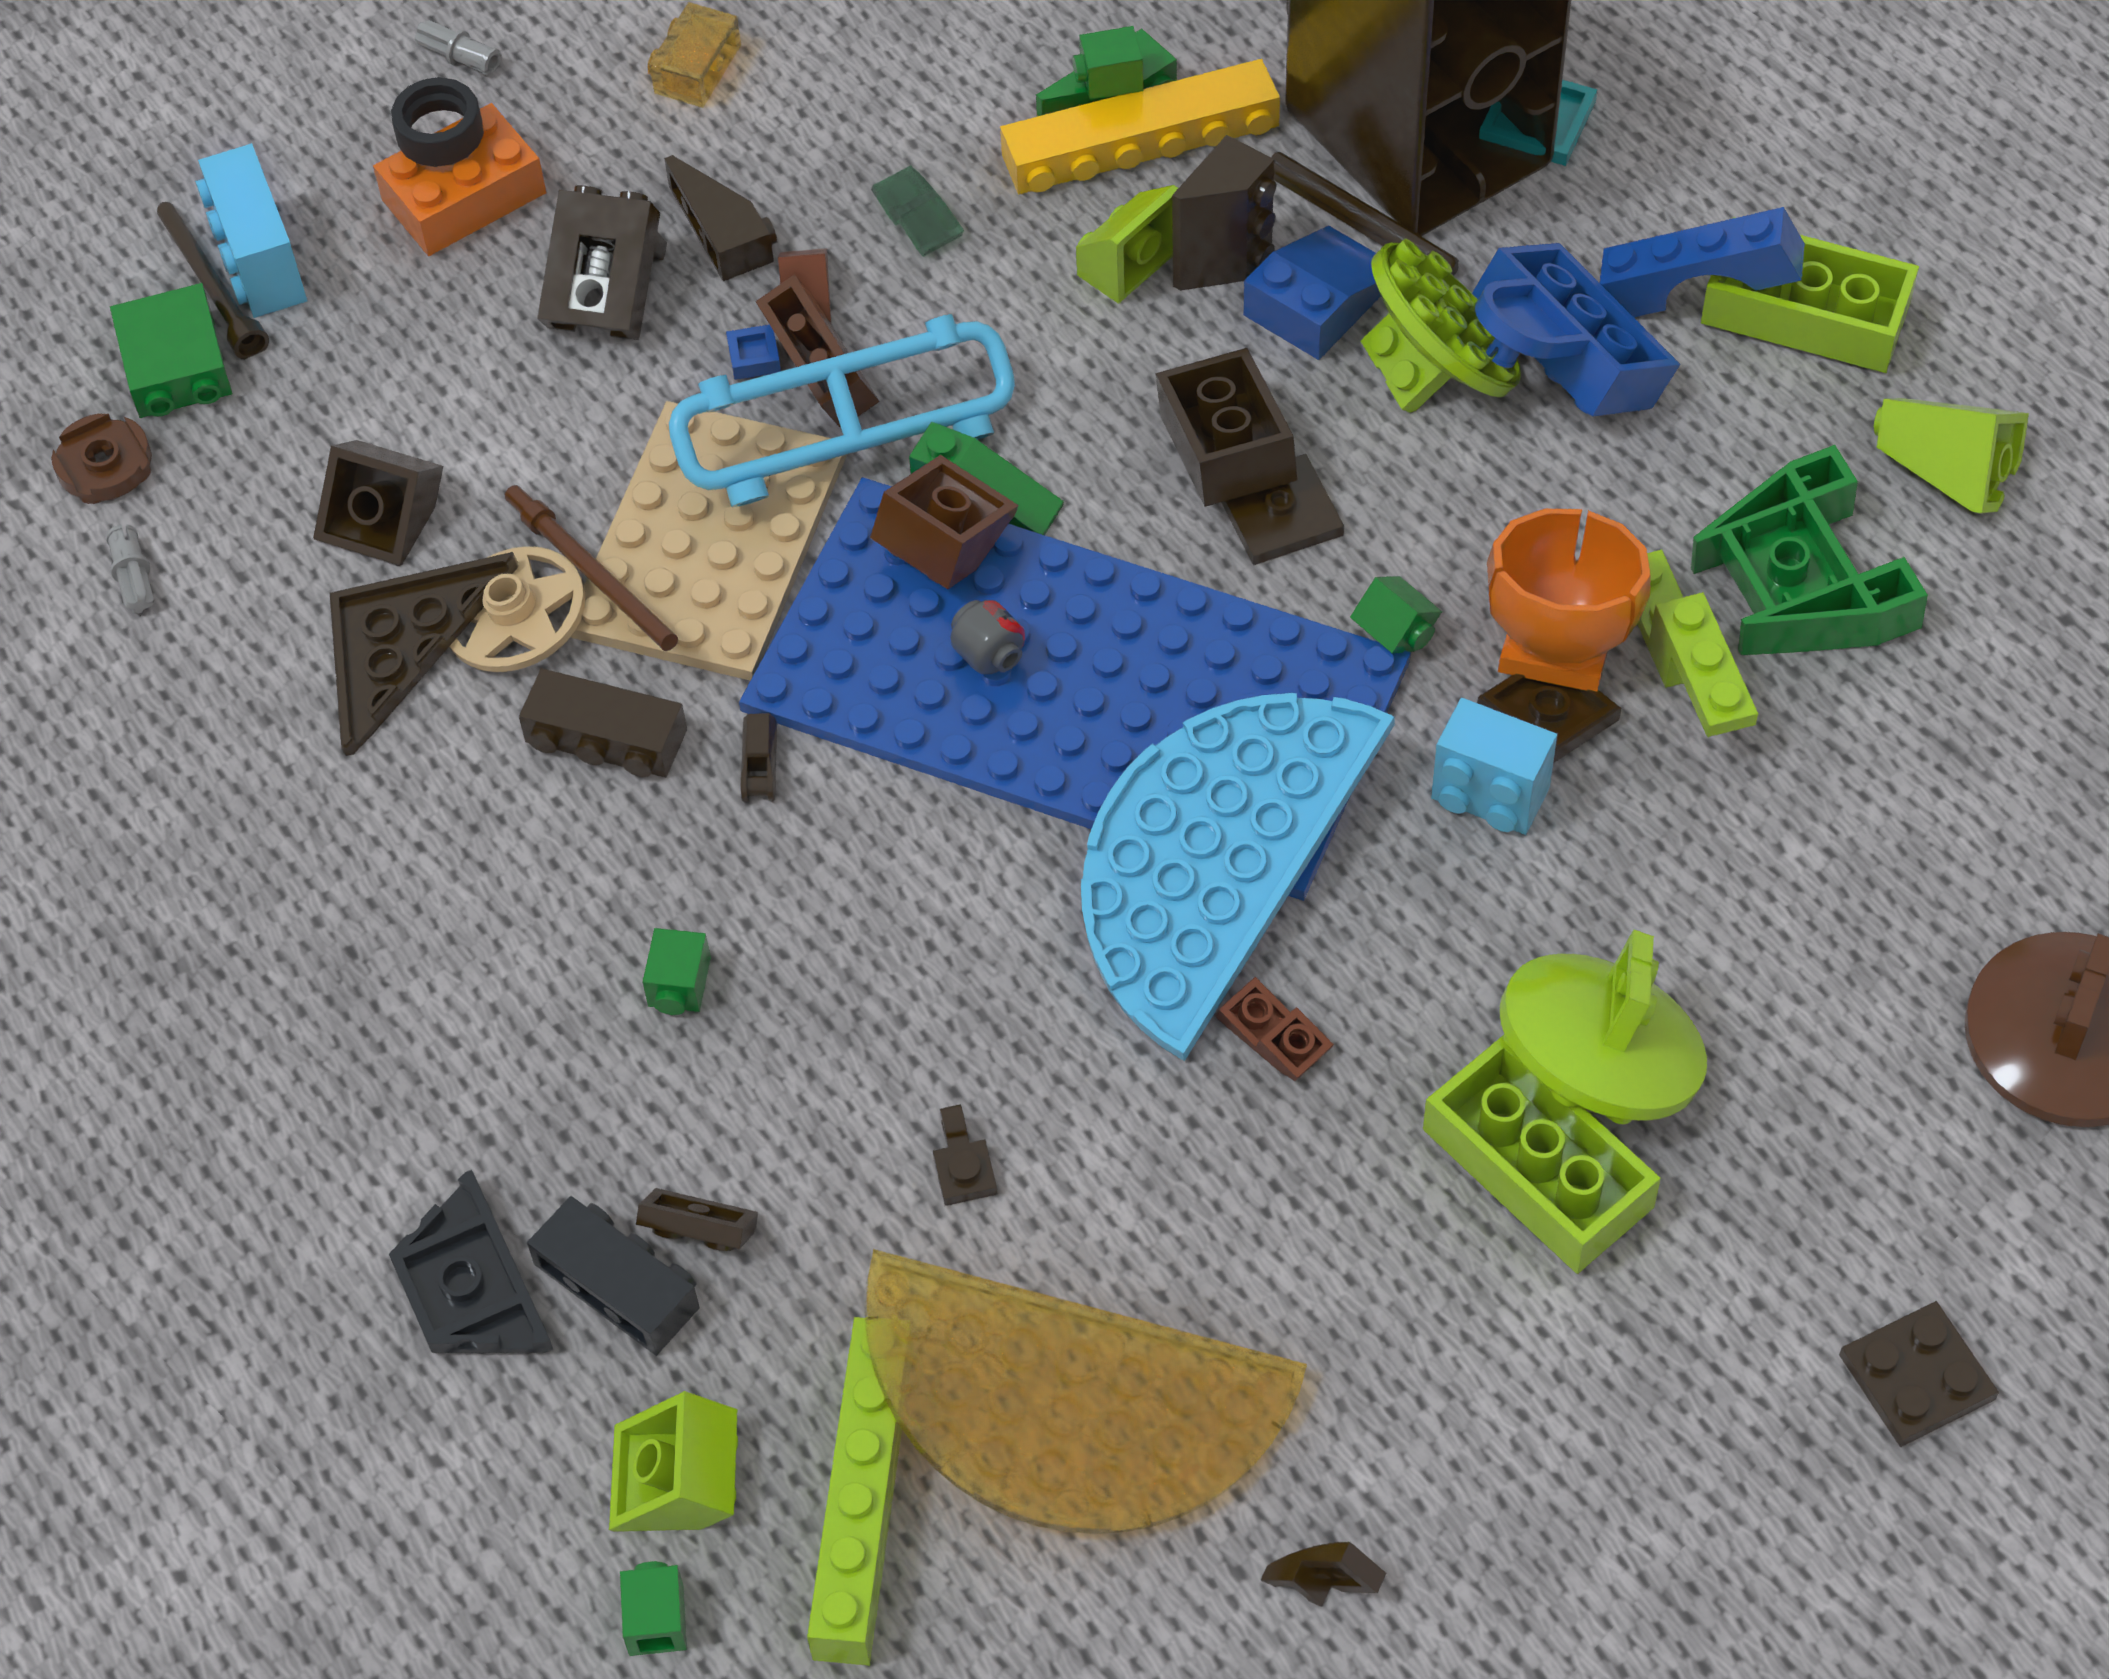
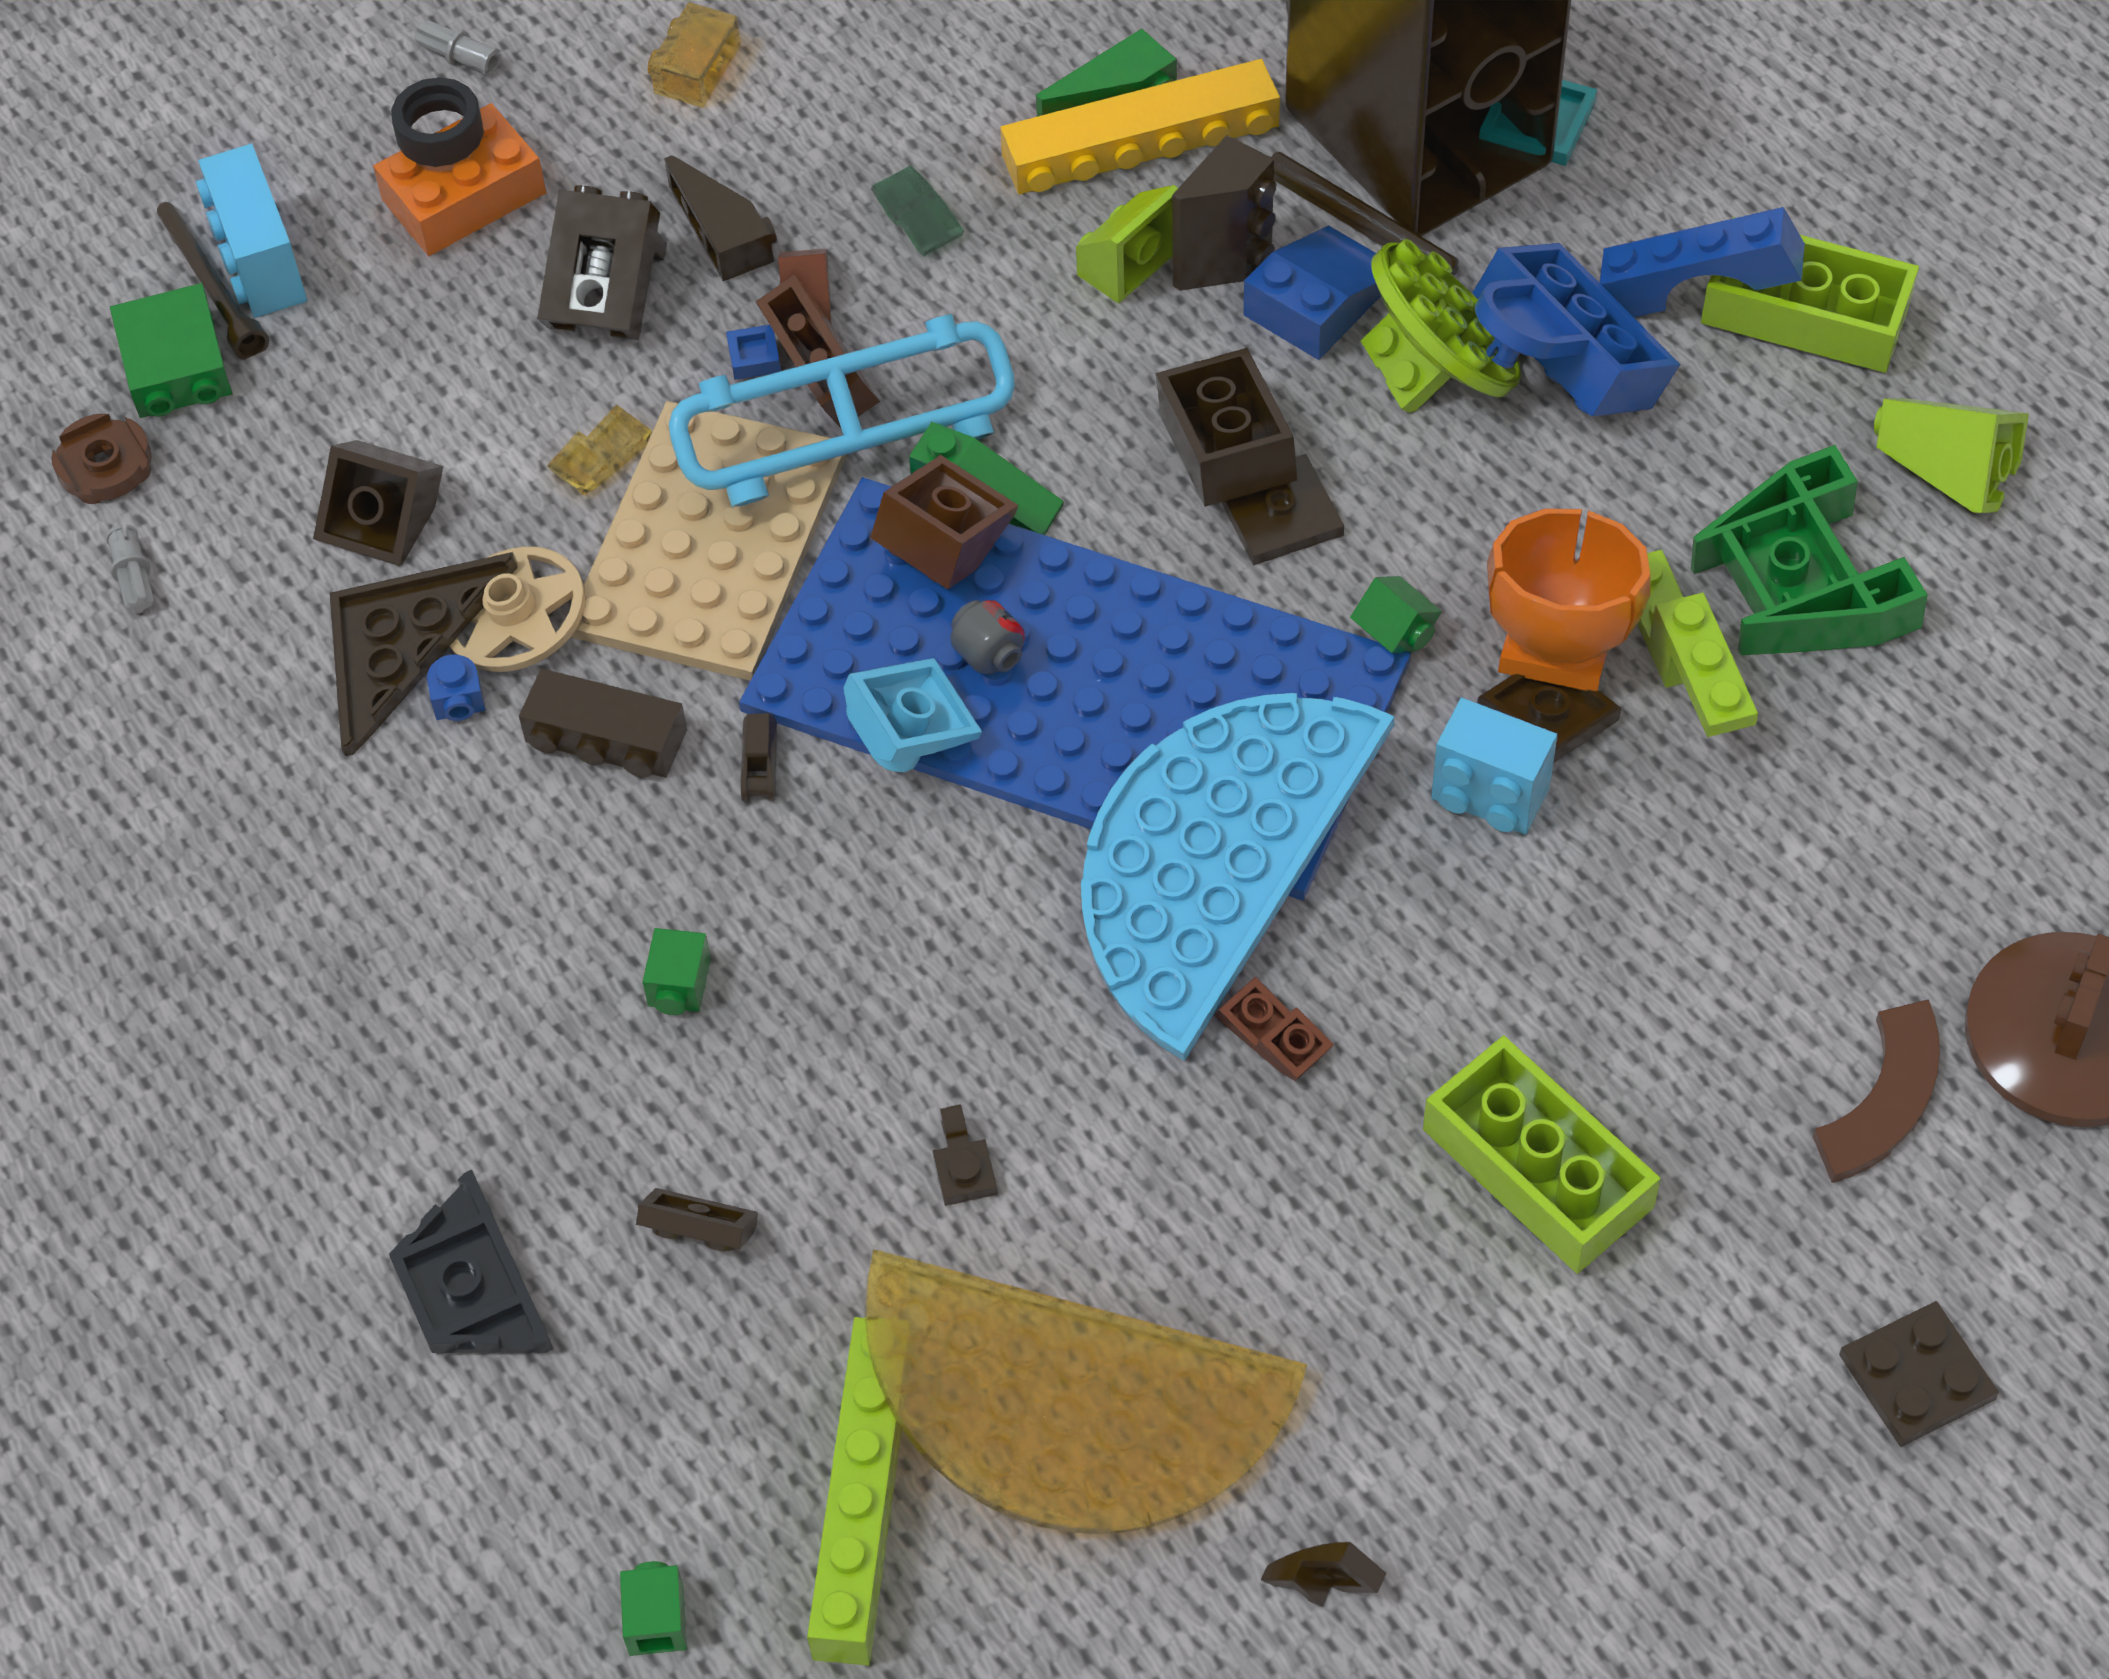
(455, 688): none -> blue plate
(542, 521): reddish brown bar -> none
(594, 458): none -> clear yellow slope
(614, 1274): black brick -> none
(674, 1466): lime slope -> none
(907, 713): none -> medium azure slope
(1109, 63): green brick -> none
(1604, 1033): lime bracket -> none
(1896, 1100): none -> reddish brown tile

